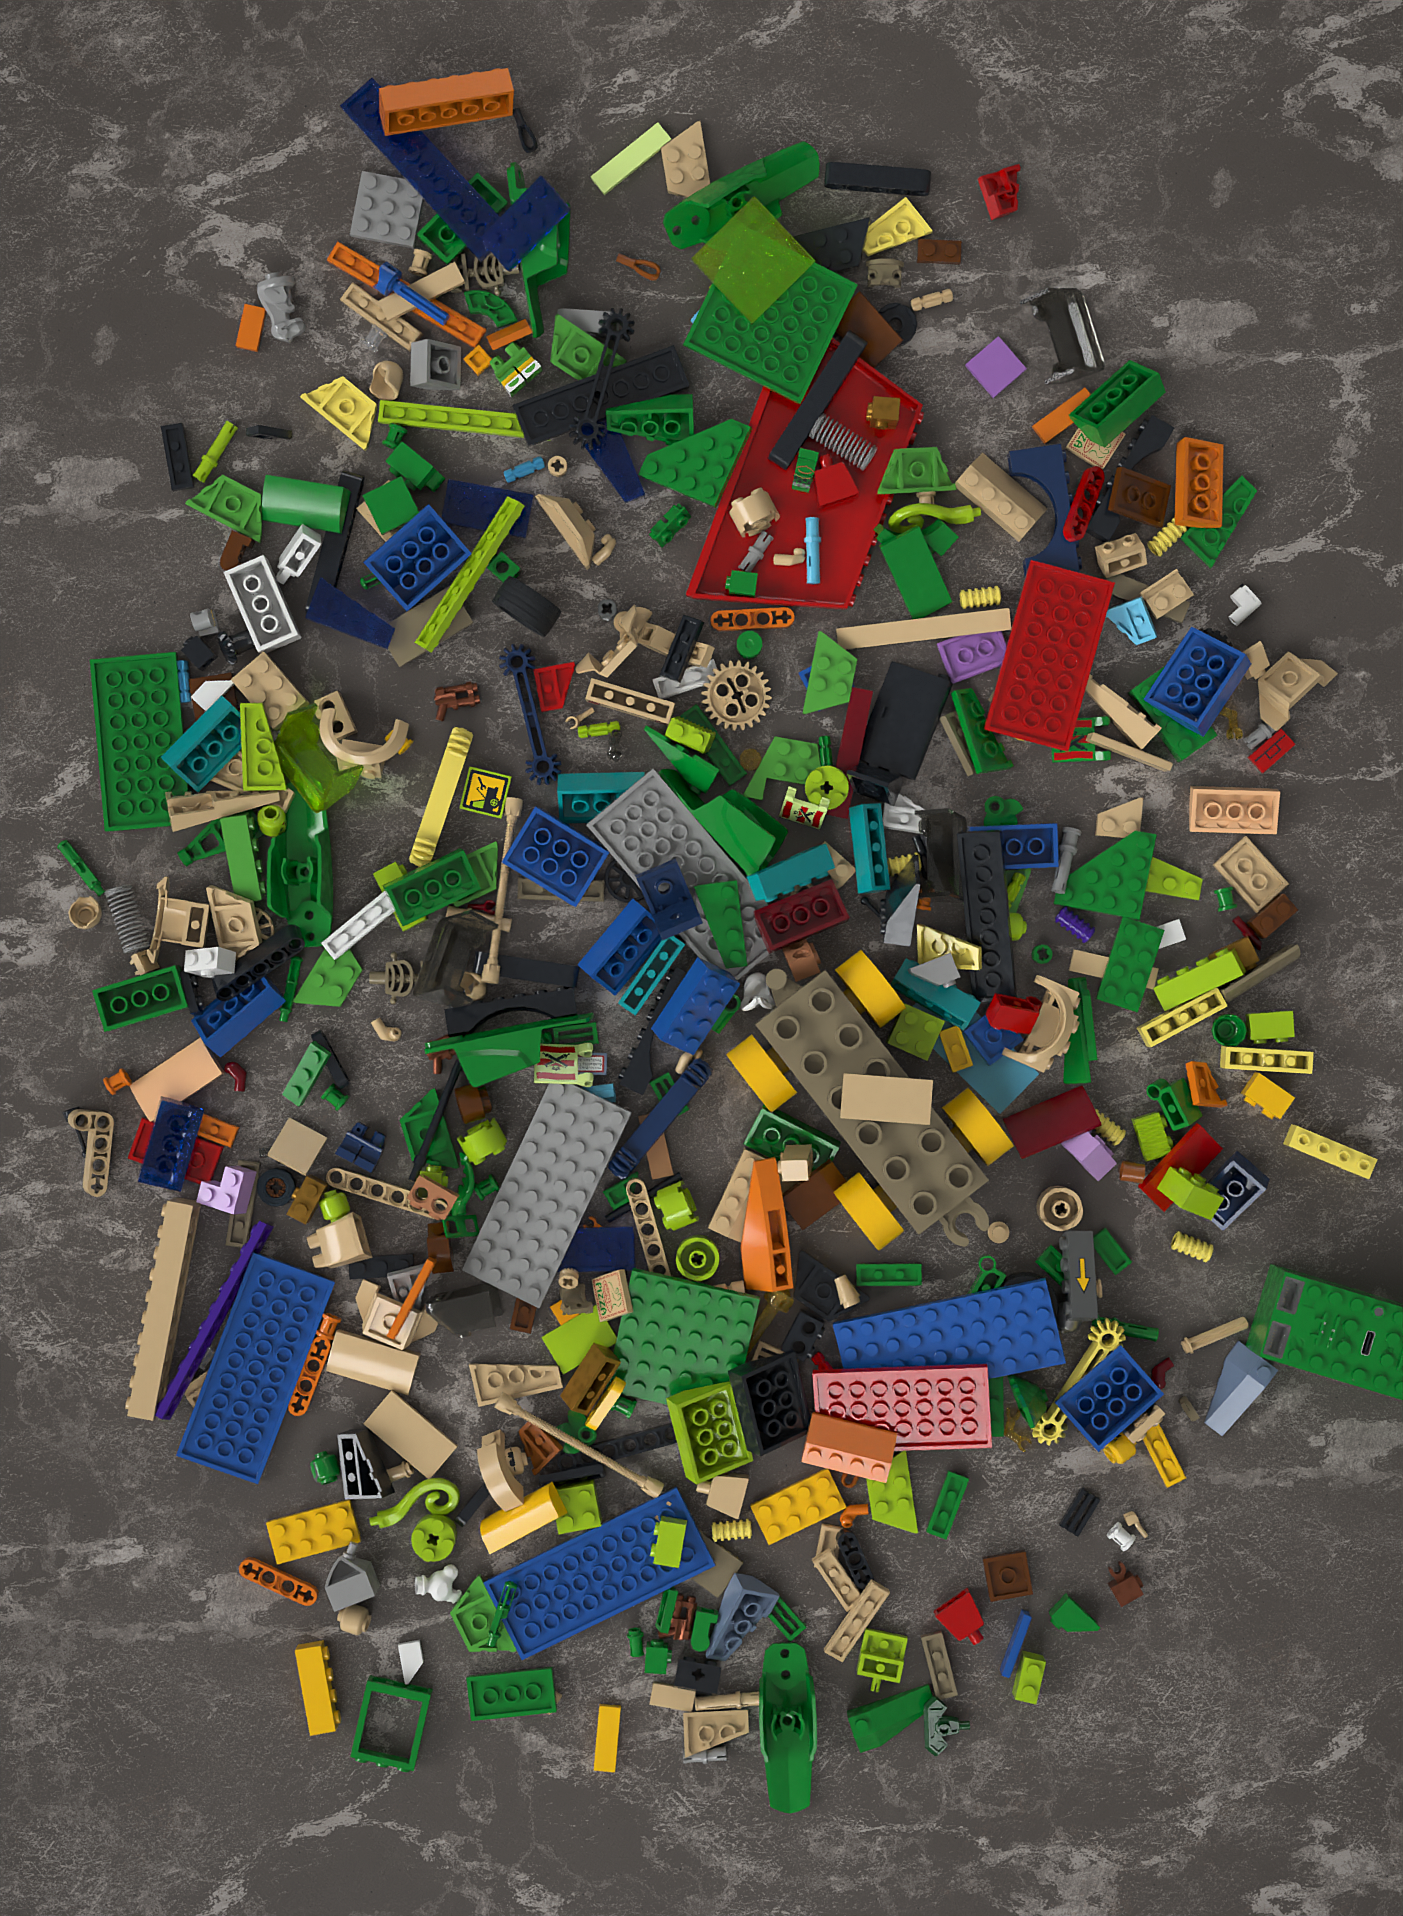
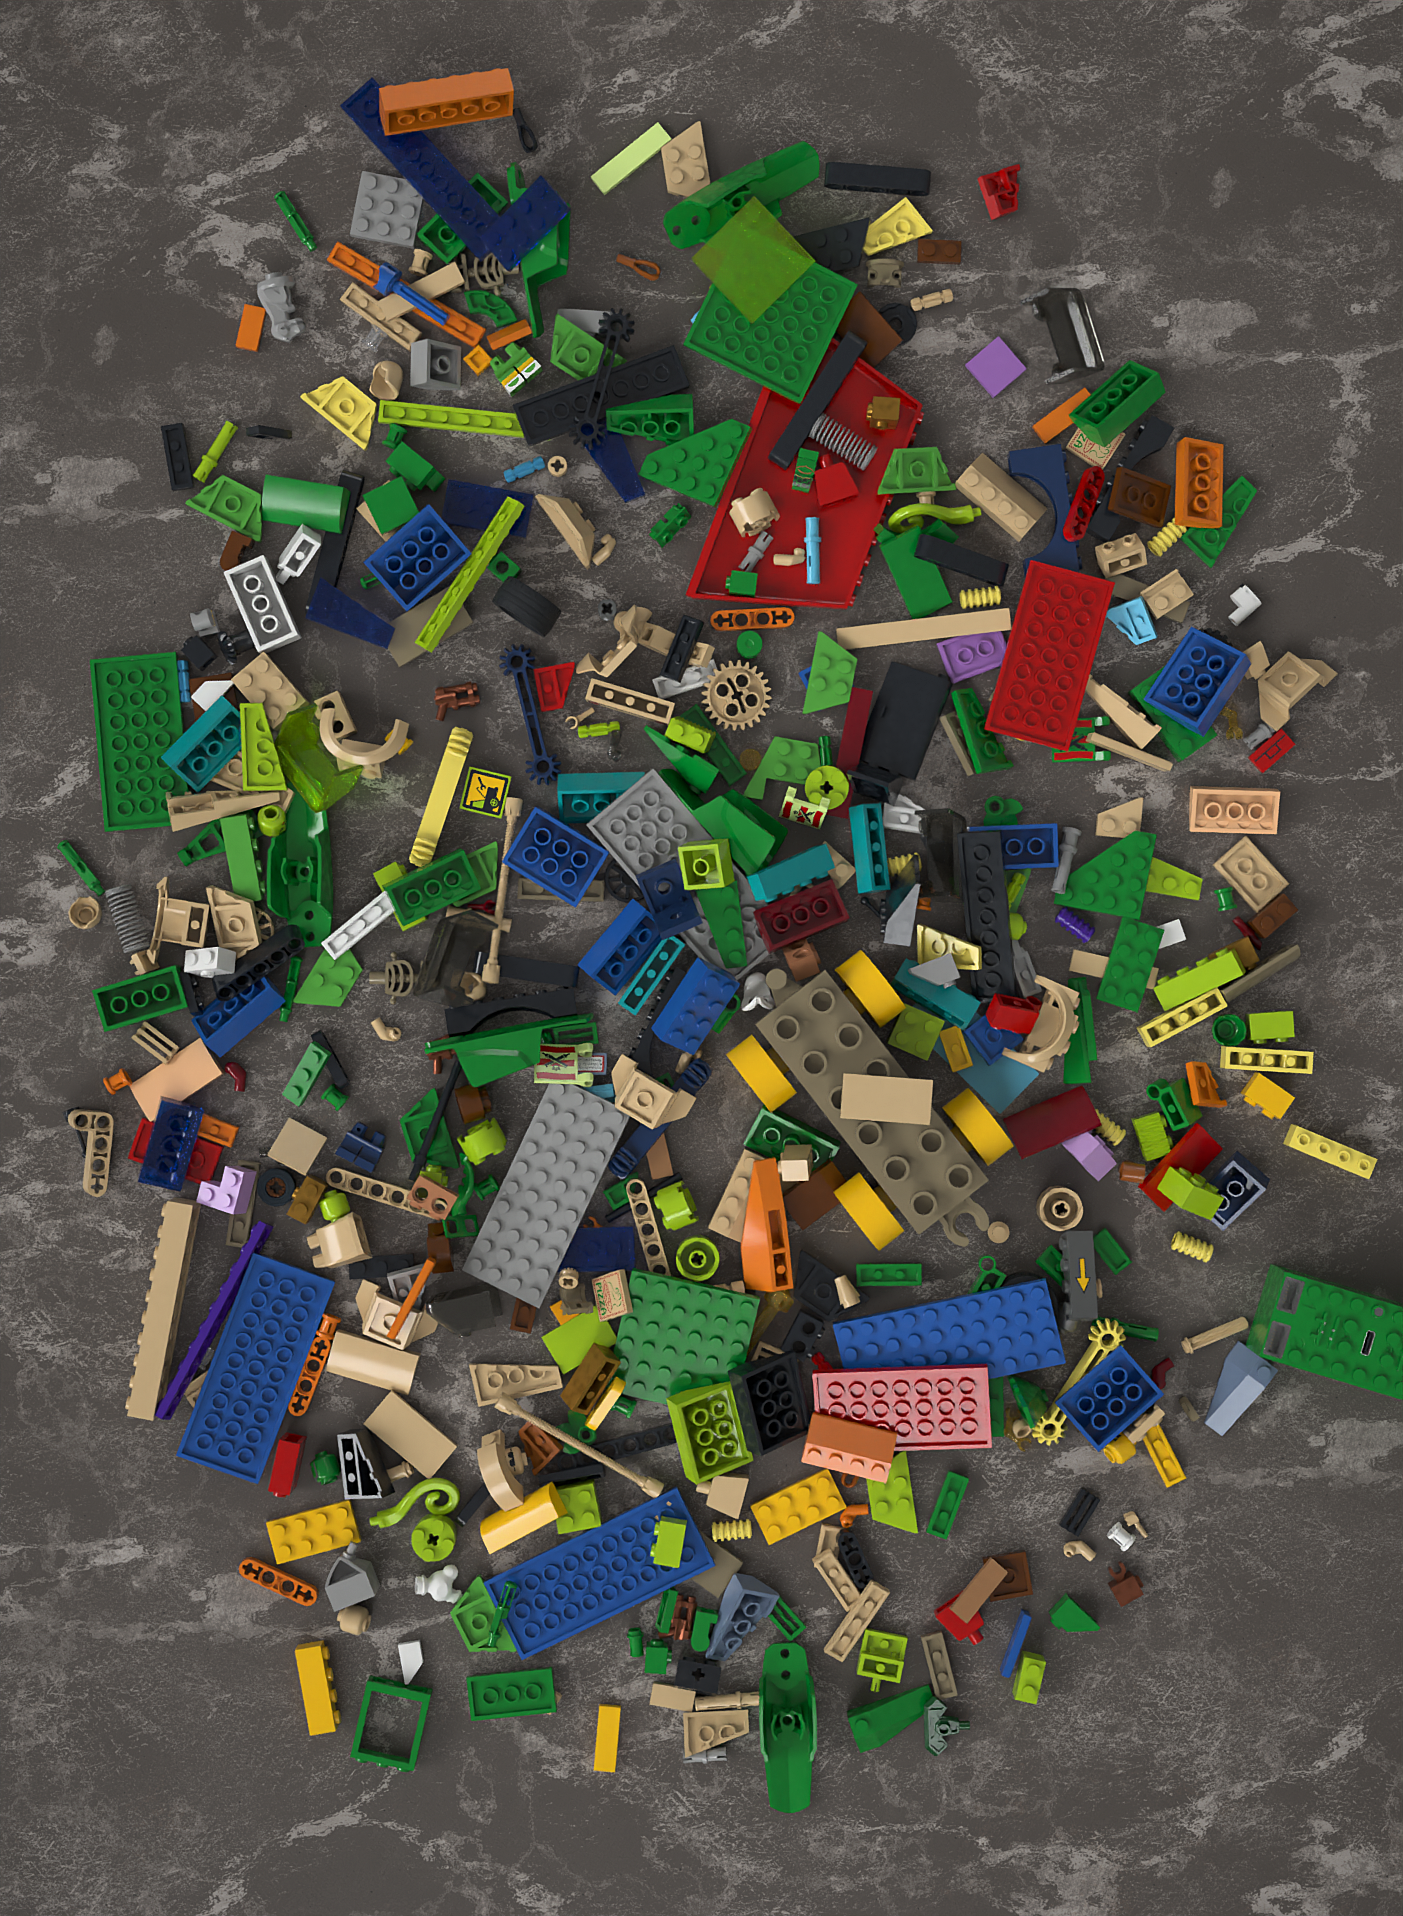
(140, 1031): none -> tan tile
(287, 1464): none -> red brick
(295, 220): none -> green piece
(646, 1097): none -> tan piece
(706, 864): none -> lime brick
(921, 851): black piece -> none
(961, 560): none -> black beam
(978, 1590): none -> medium nougat tile
(1020, 1428): none -> tan hinge
(1024, 972): none -> light grey hinge
(1035, 956): green bush -> none
(1079, 1547): none -> tan arm

